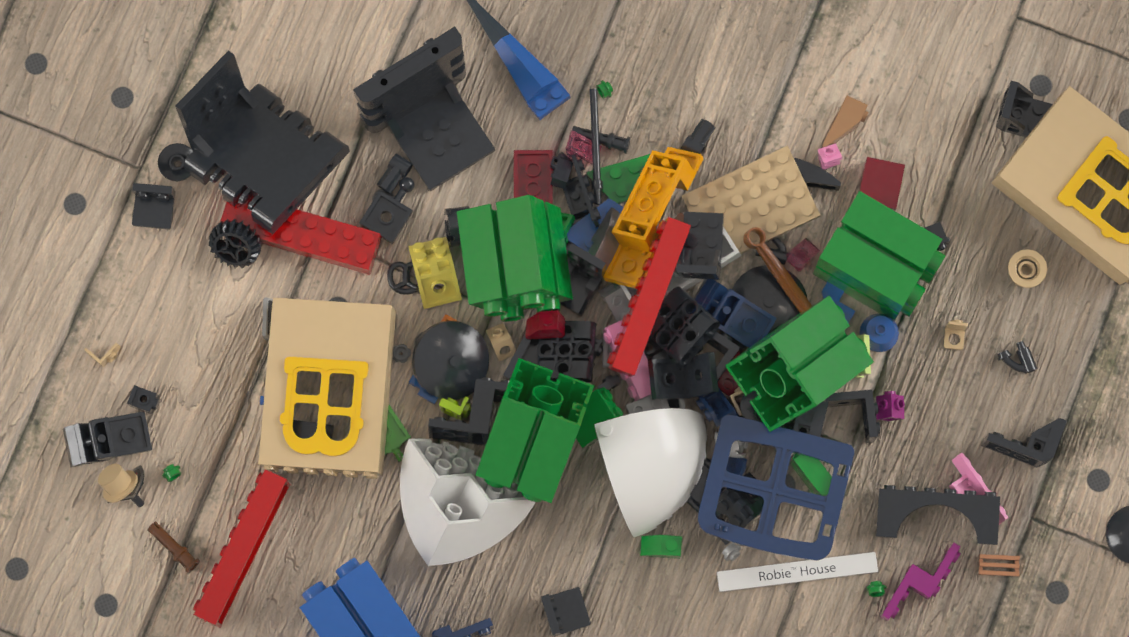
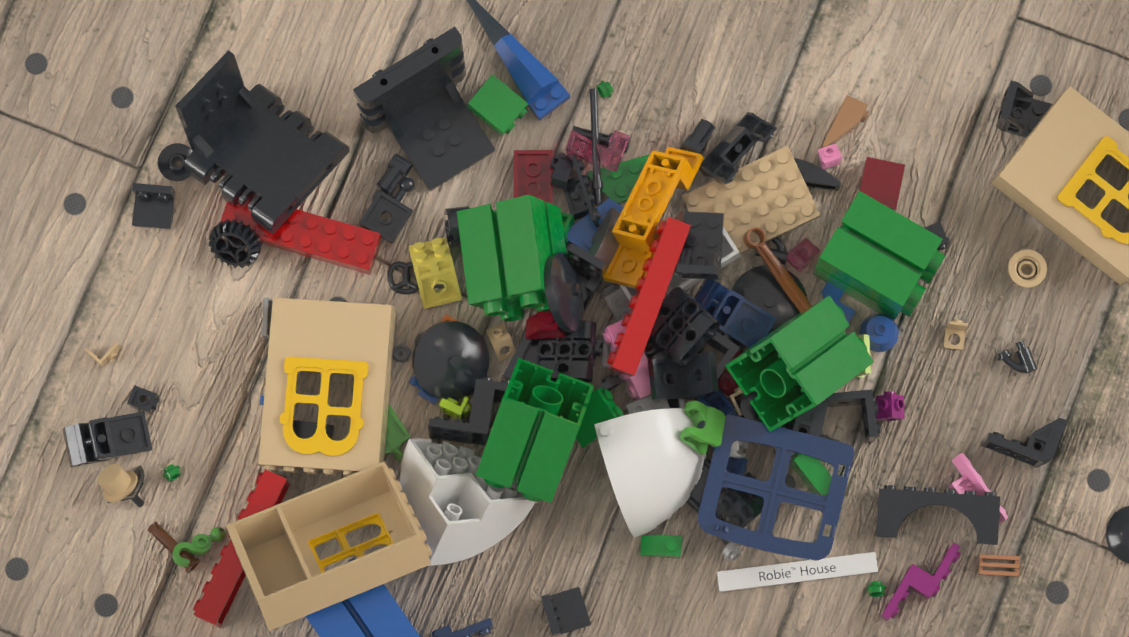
(200, 545): none -> bright green piece
(281, 542): none -> tan panel
(497, 105): none -> green brick
(563, 292): none -> black dish
(613, 154): none -> clear pink slope
(707, 427): none -> bright green piece
(726, 155): none -> black bracket

